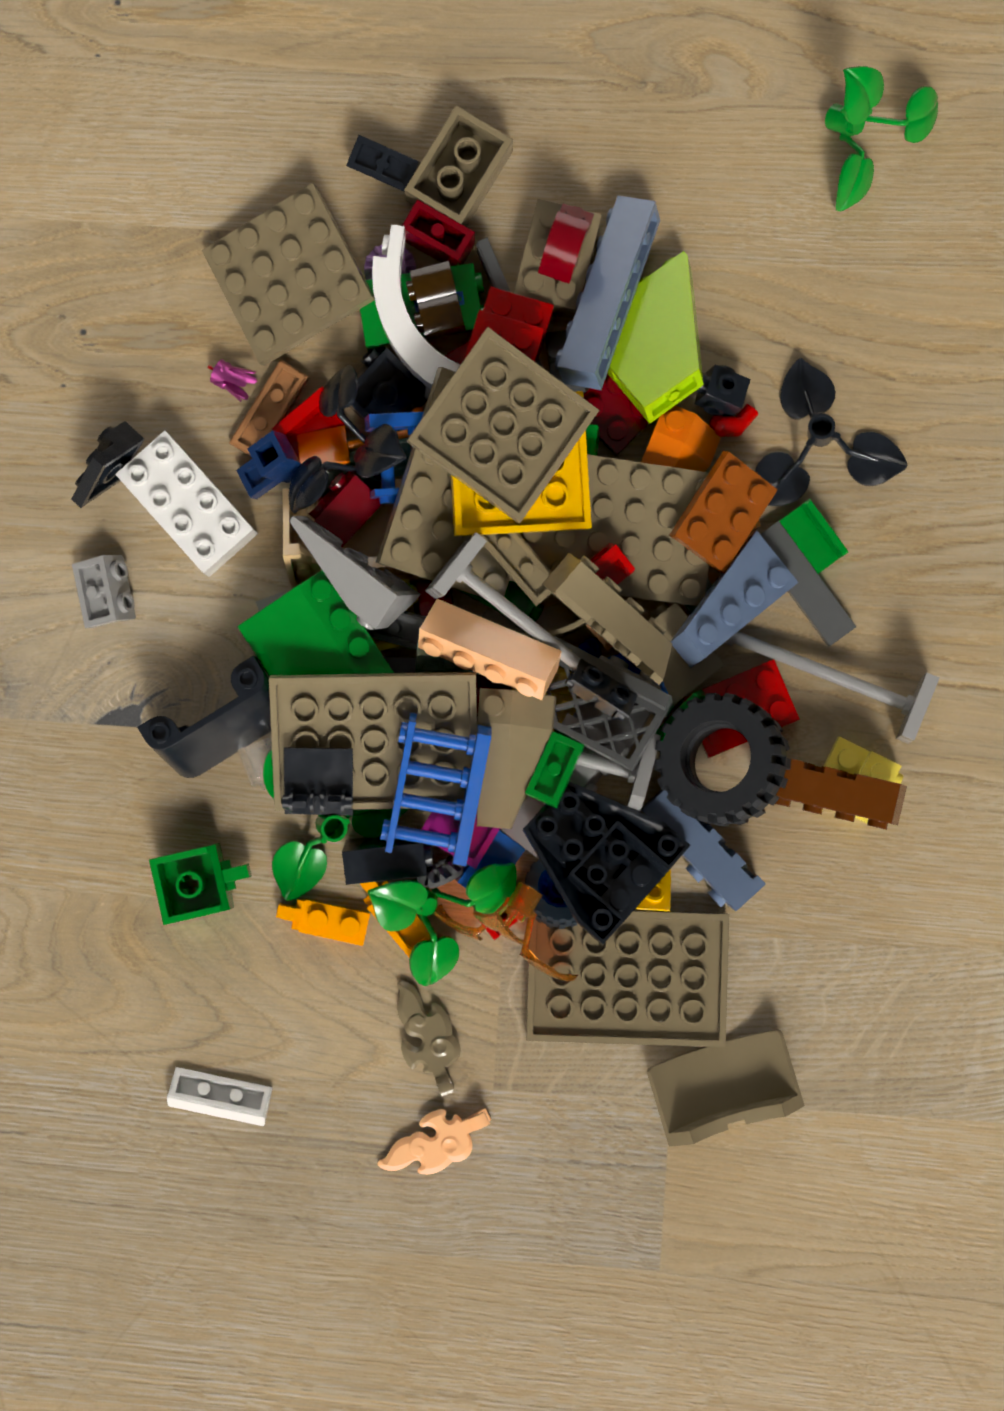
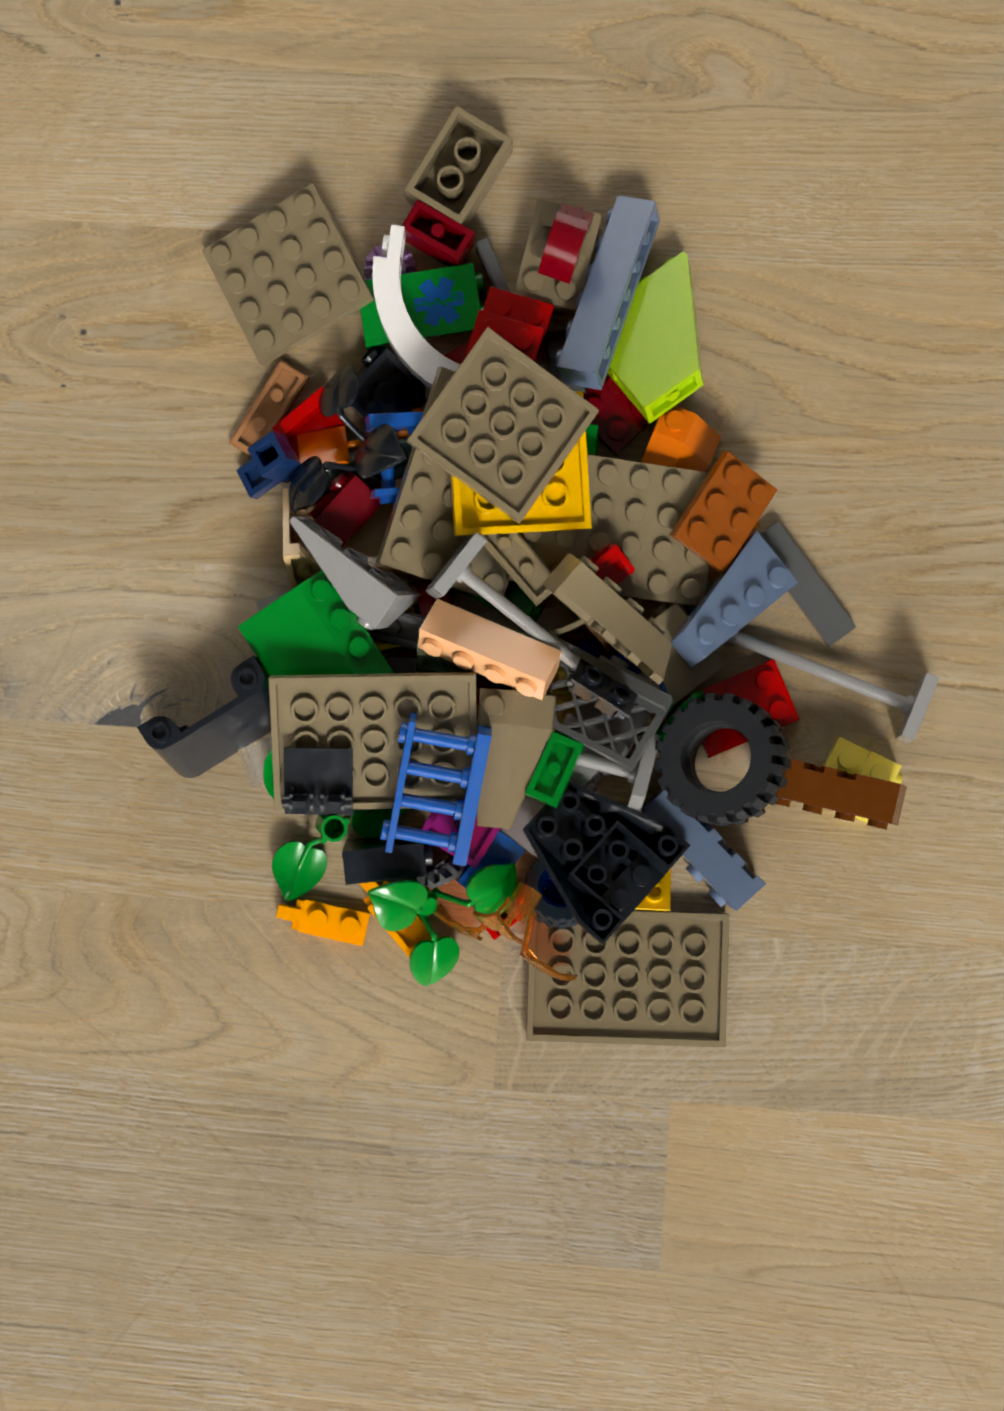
(103, 590): light grey bracket -> none
(115, 450): black plate -> none
(186, 503): white brick -> none
(214, 877): green hinge -> none
(219, 1096): white slope -> none
(228, 377): flat silver piece -> none
(382, 163): black hinge -> none
(435, 1153): light nougat piece -> none
(436, 300): dark brown brick -> none
(438, 1044): dark tan piece -> none
(722, 391): black brick -> none
(724, 1085): dark tan panel -> none
(733, 426): red arm -> none
(812, 393): black plant -> none
(813, 536): green panel -> none
(862, 93): green plant -> none

